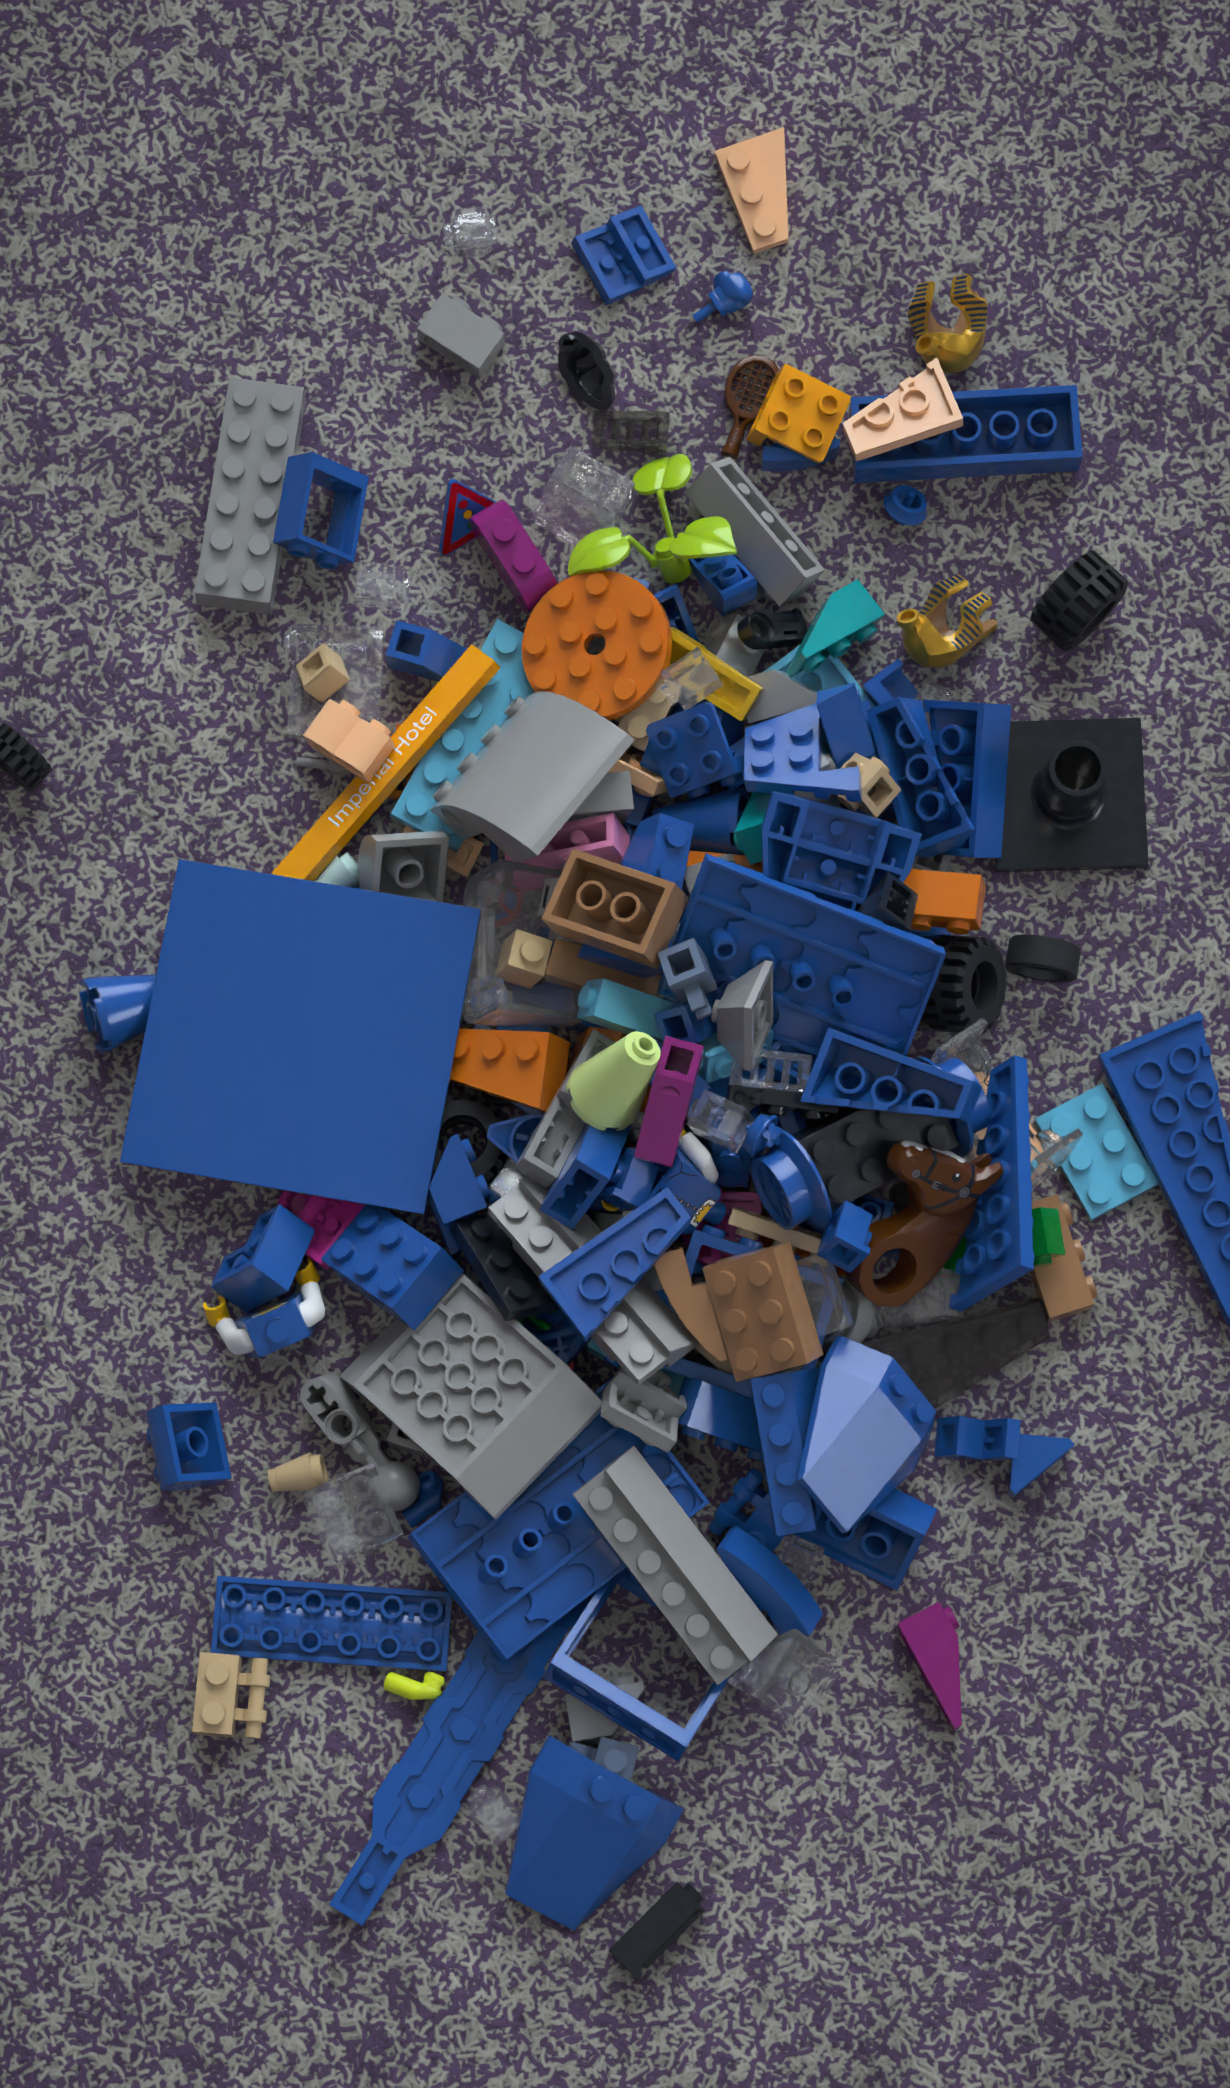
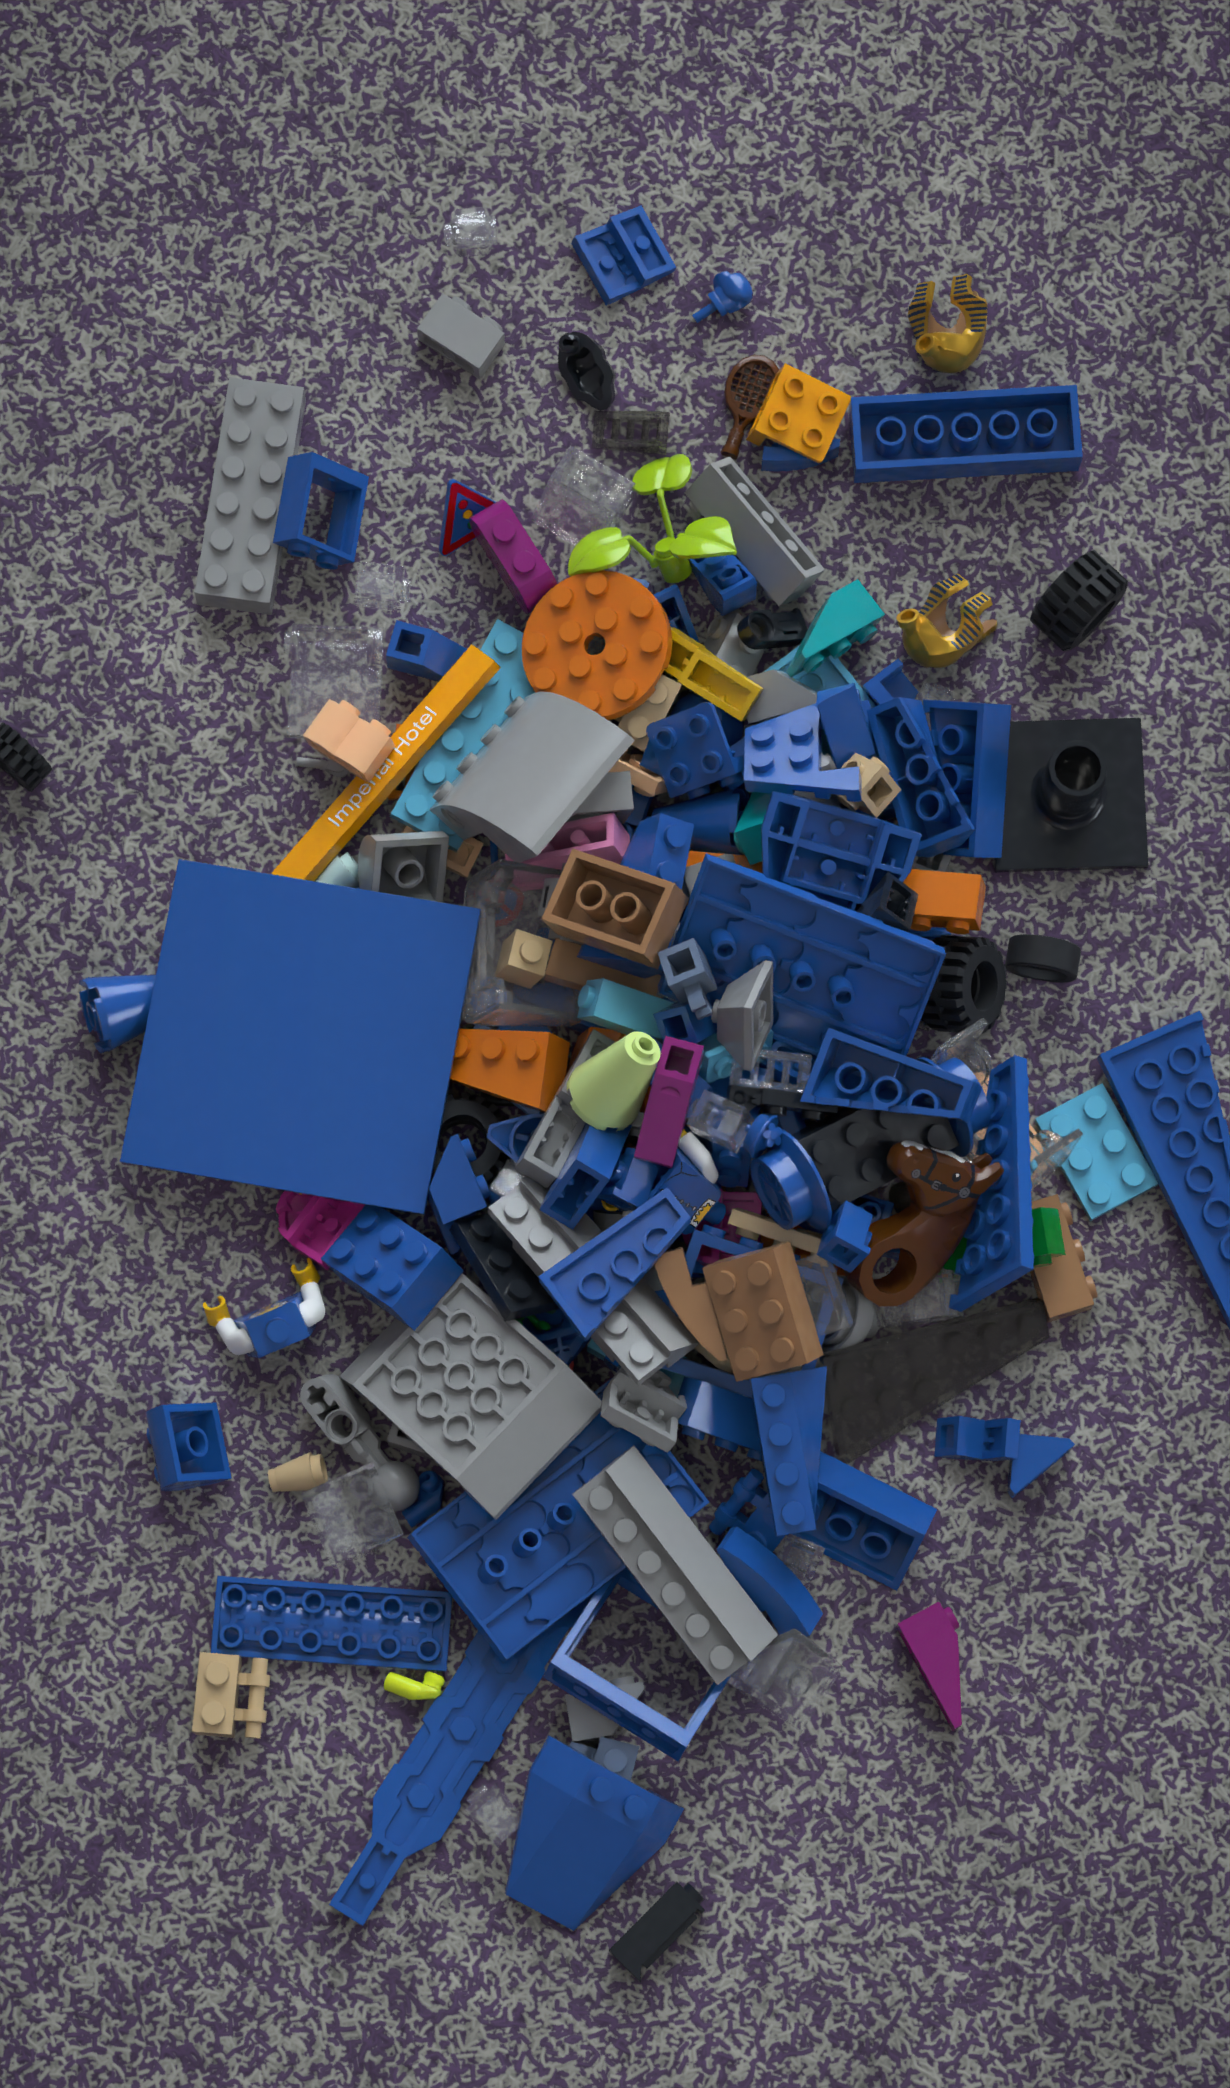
(266, 1262): blue panel -> none
(322, 673): tan slope -> none
(690, 679): clear brick -> none
(757, 186): light nougat wing -> none
(861, 1432): wedge -> none
(906, 505): blue hat -> none
(911, 413): light nougat wing -> none

